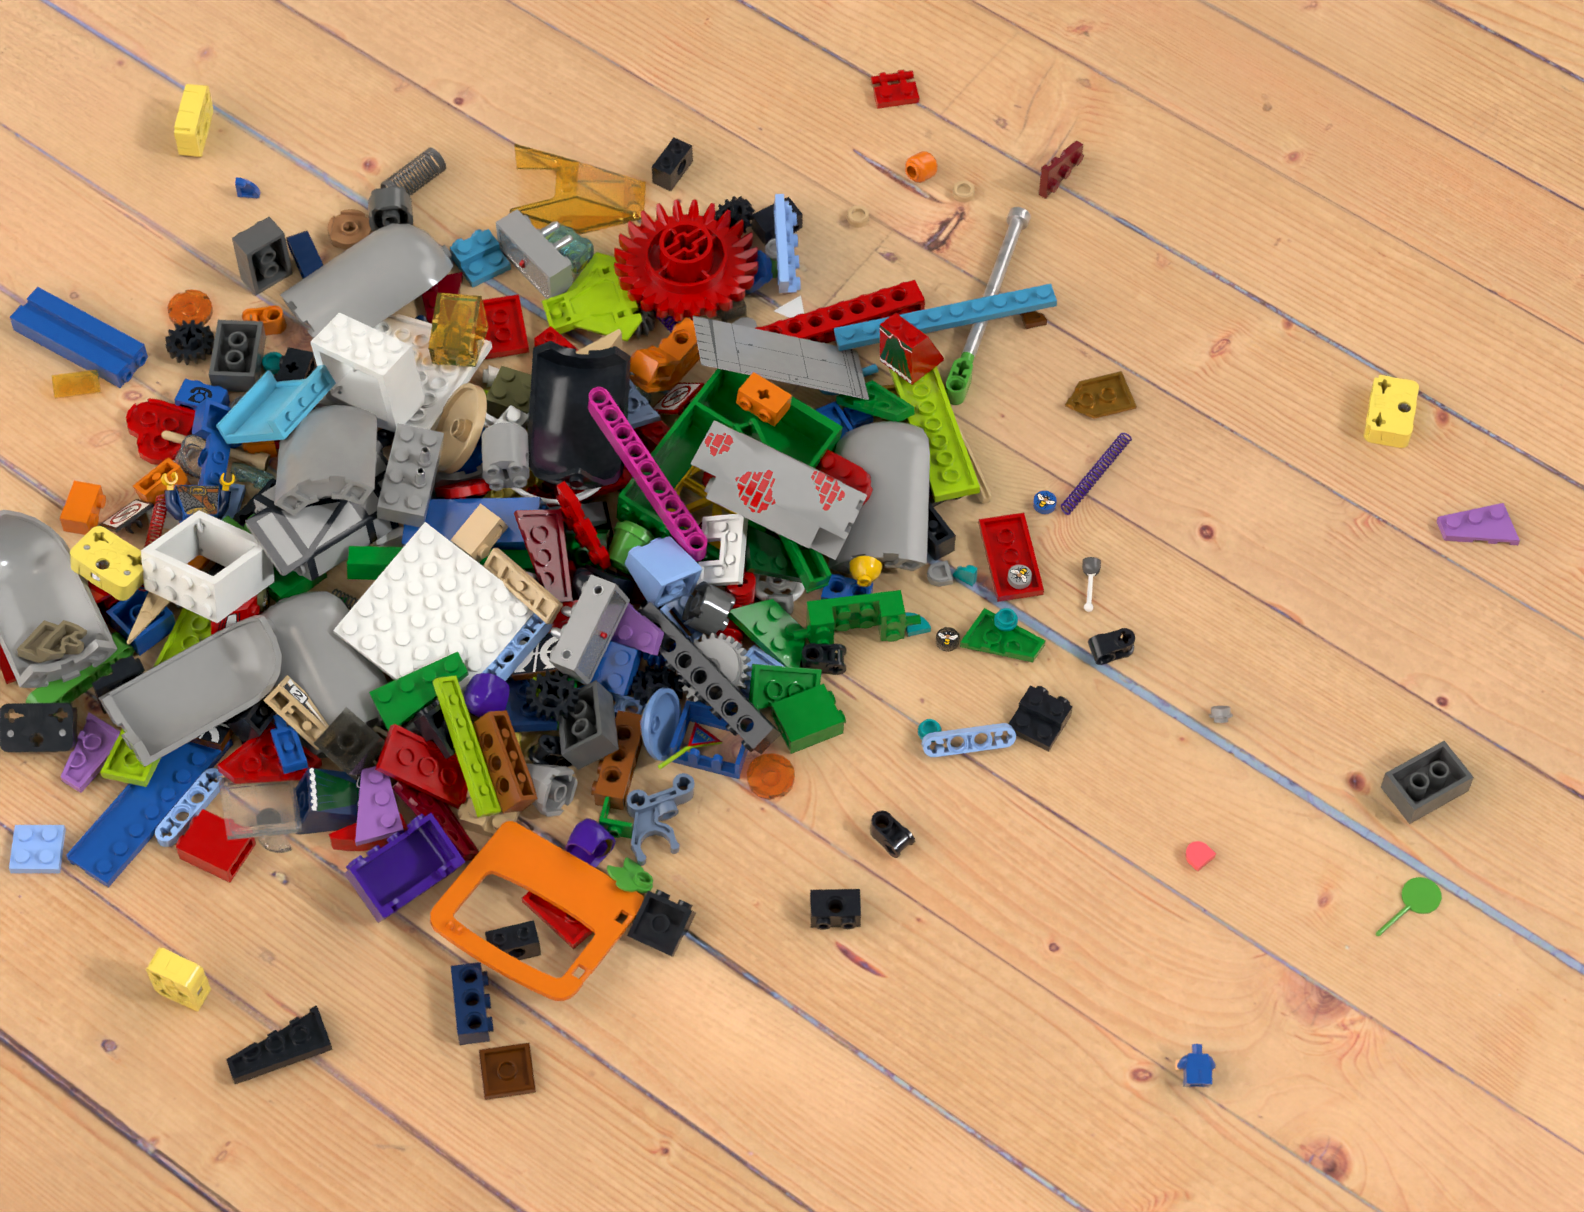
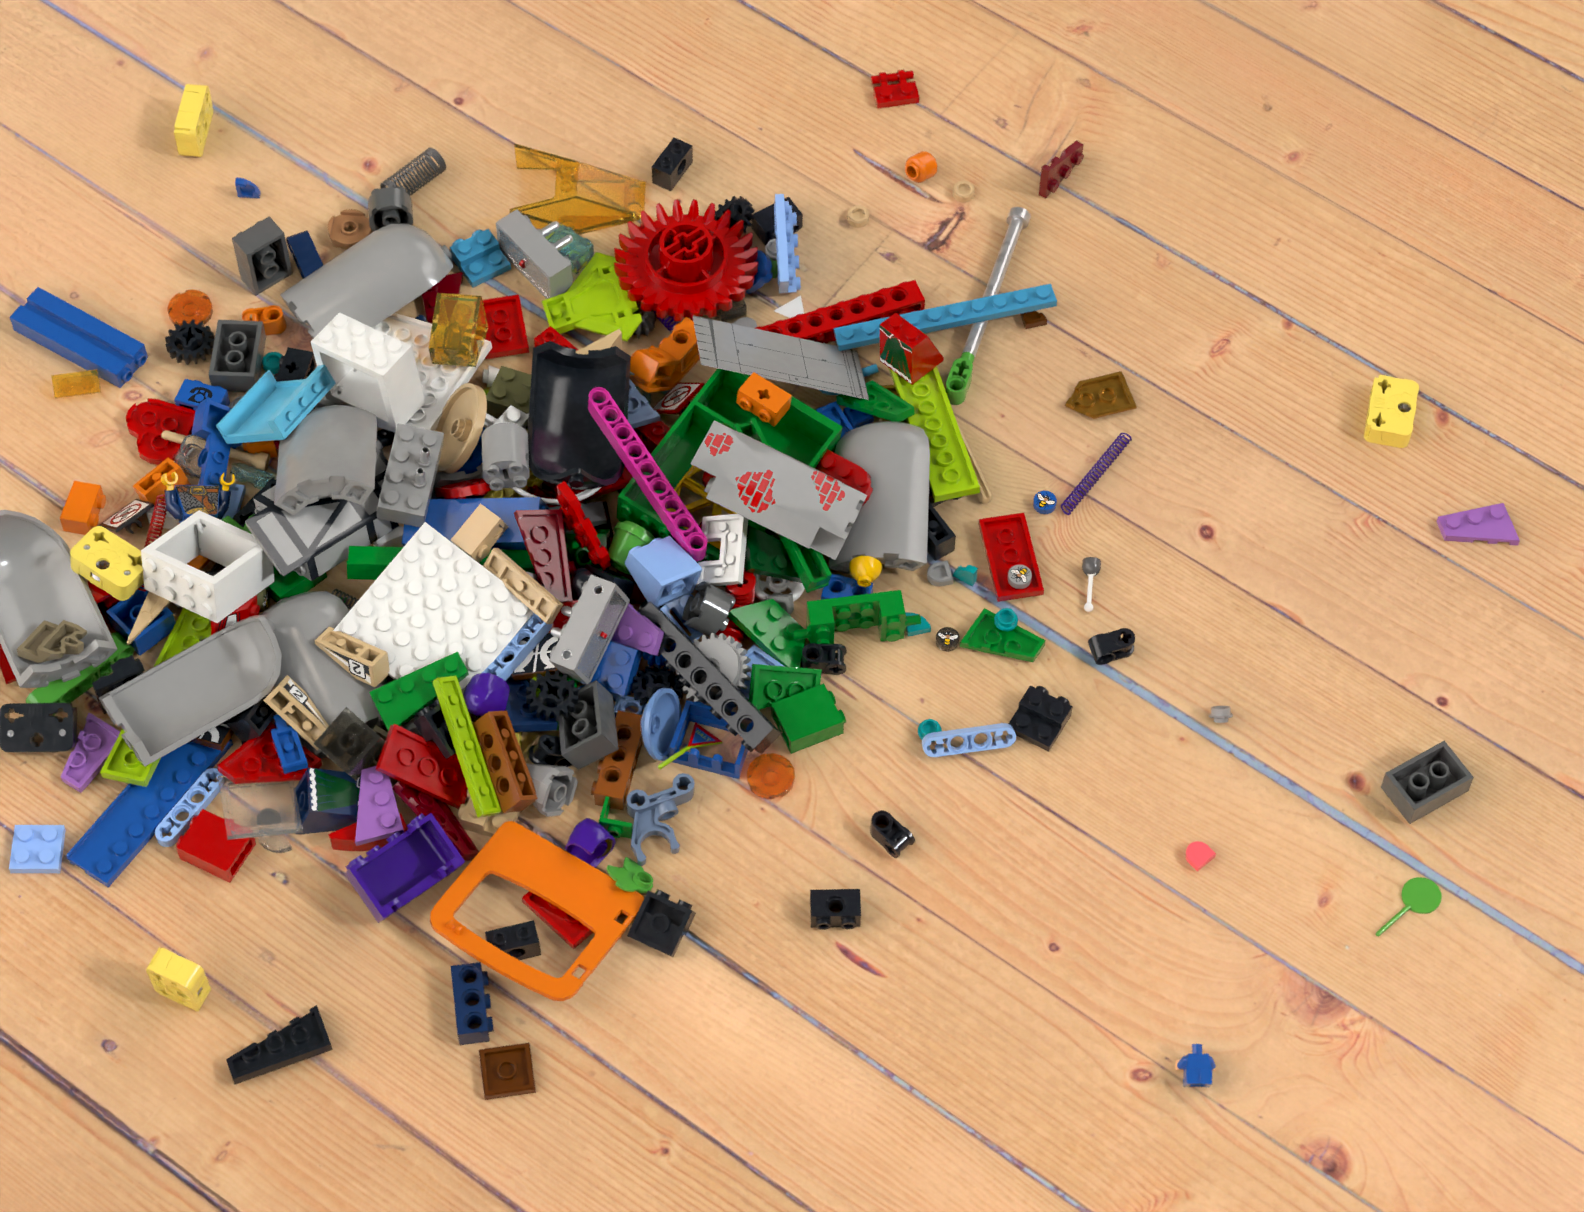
(355, 656): none -> tan slope

